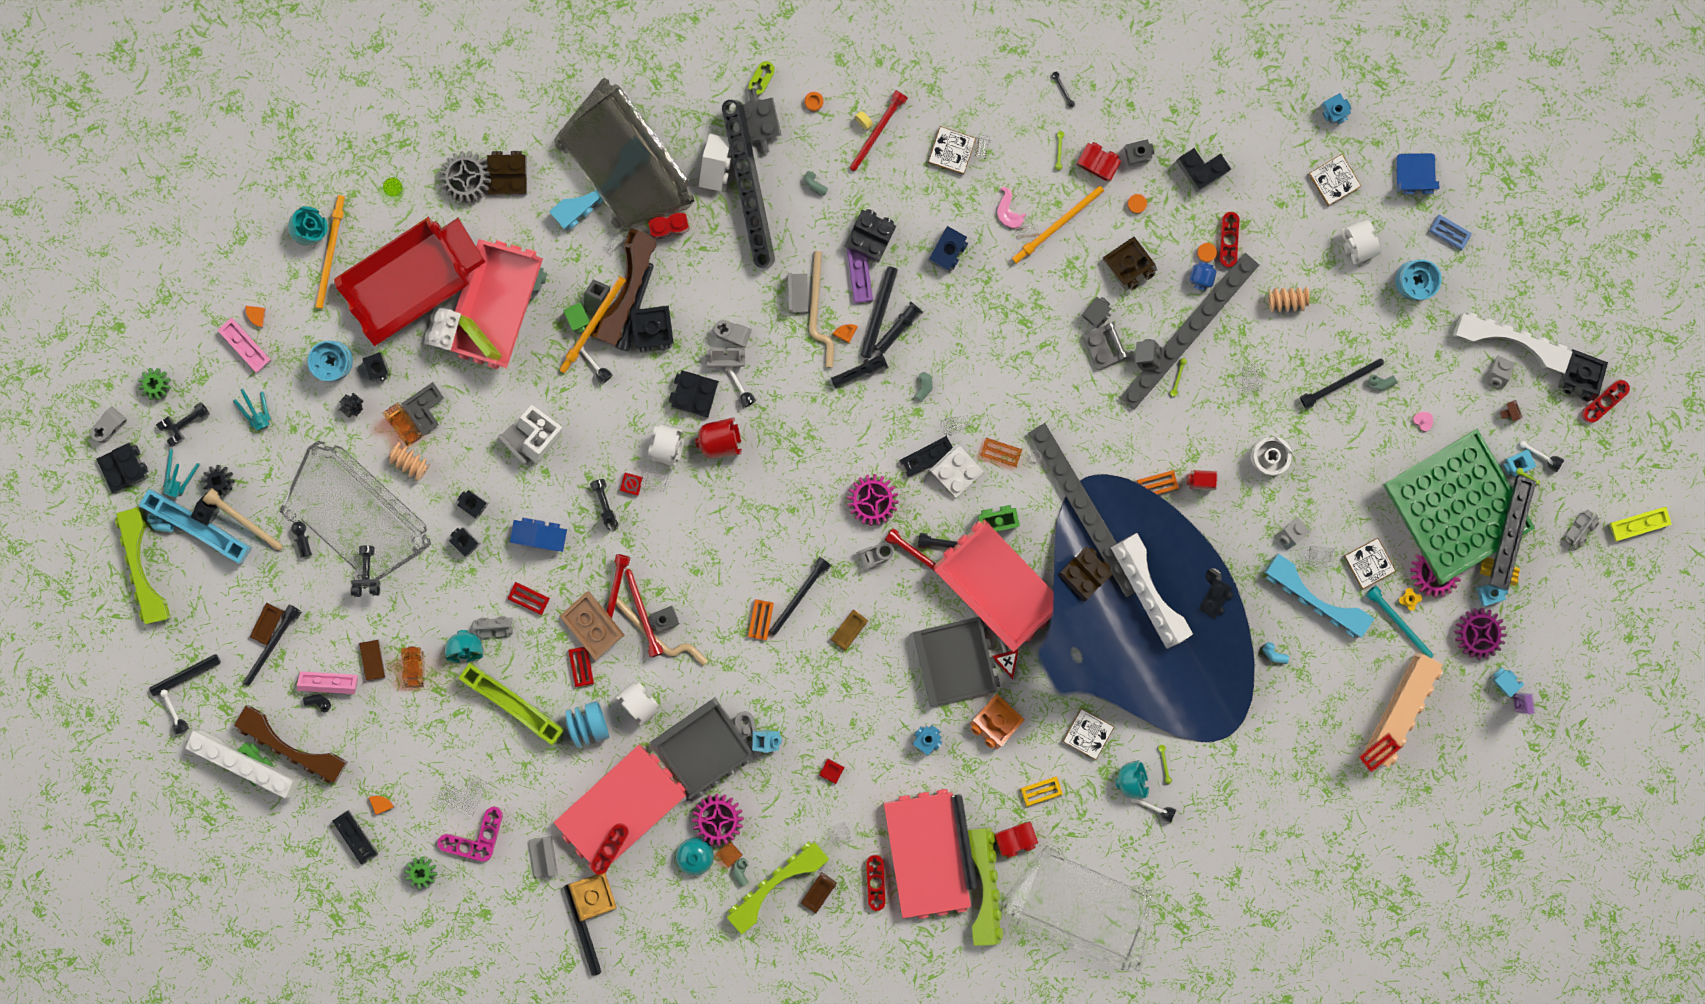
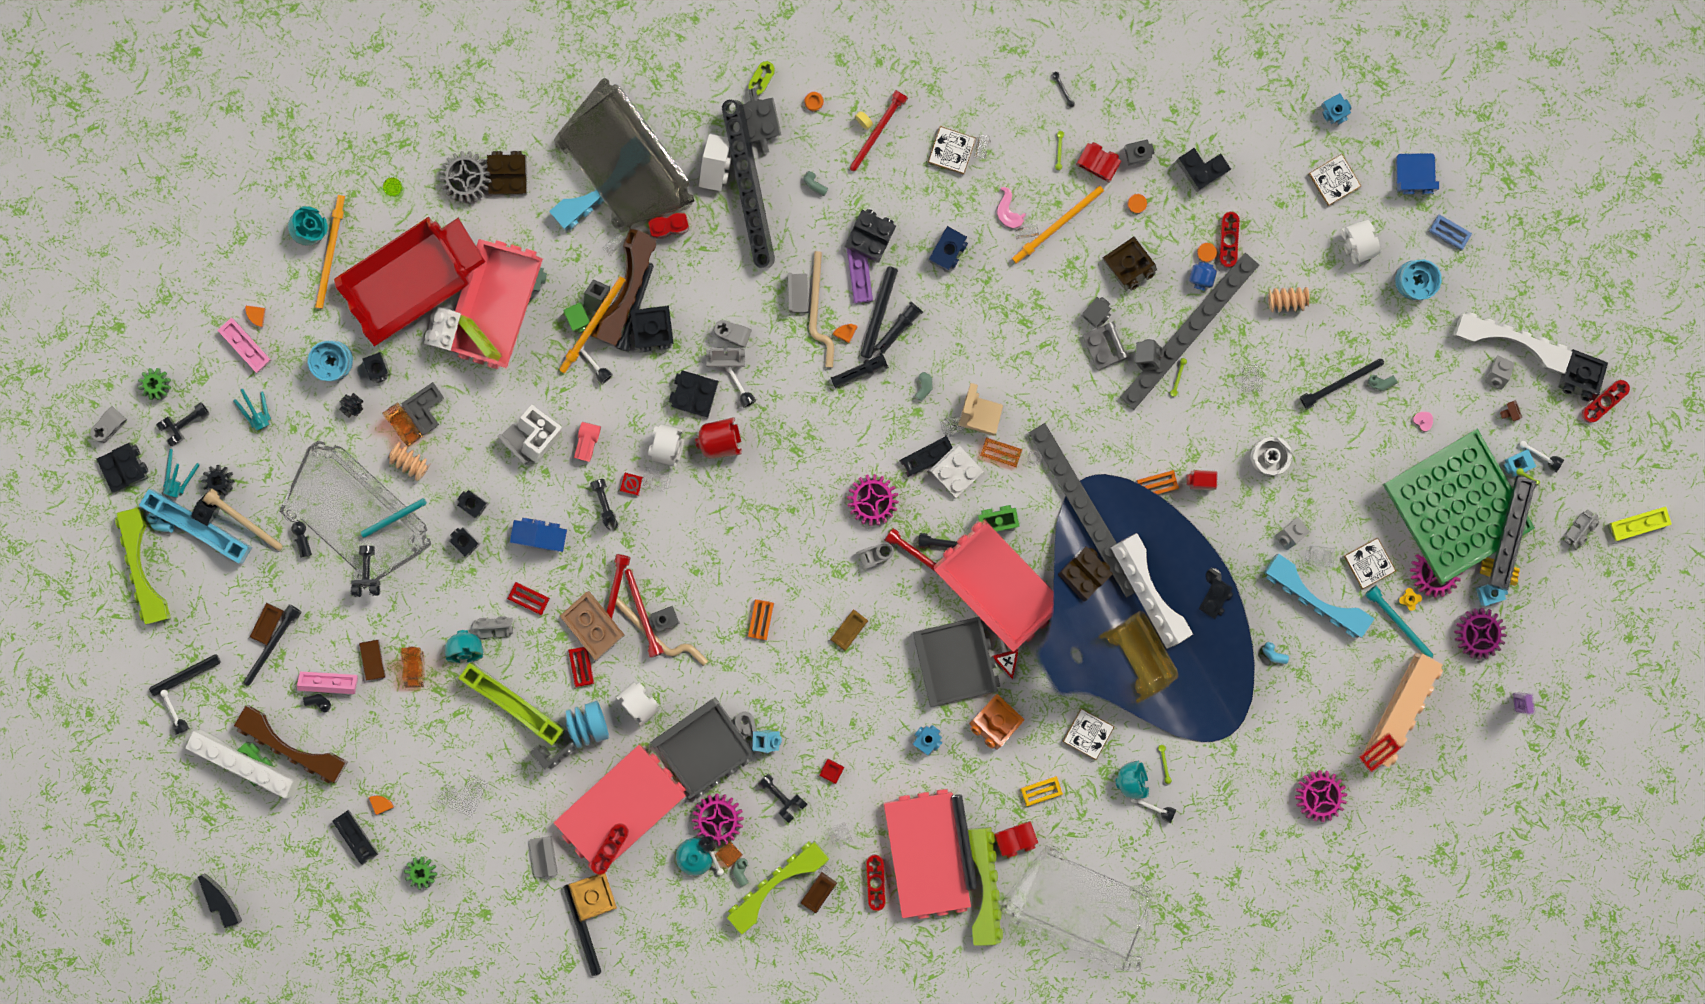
(219, 900): none -> black slope
(394, 517): none -> teal bar
(482, 841): dark pink beam -> none
(542, 755): none -> dark grey bracket
(588, 436): none -> coral piece
(709, 849): none -> black hinge
(766, 782): none -> black bar
(820, 567): black piece -> none
(980, 413): none -> tan bracket
(1144, 653): none -> clear yellow windscreen
(1315, 803): none -> dark pink gear
(1507, 682): medium azure brick -> none

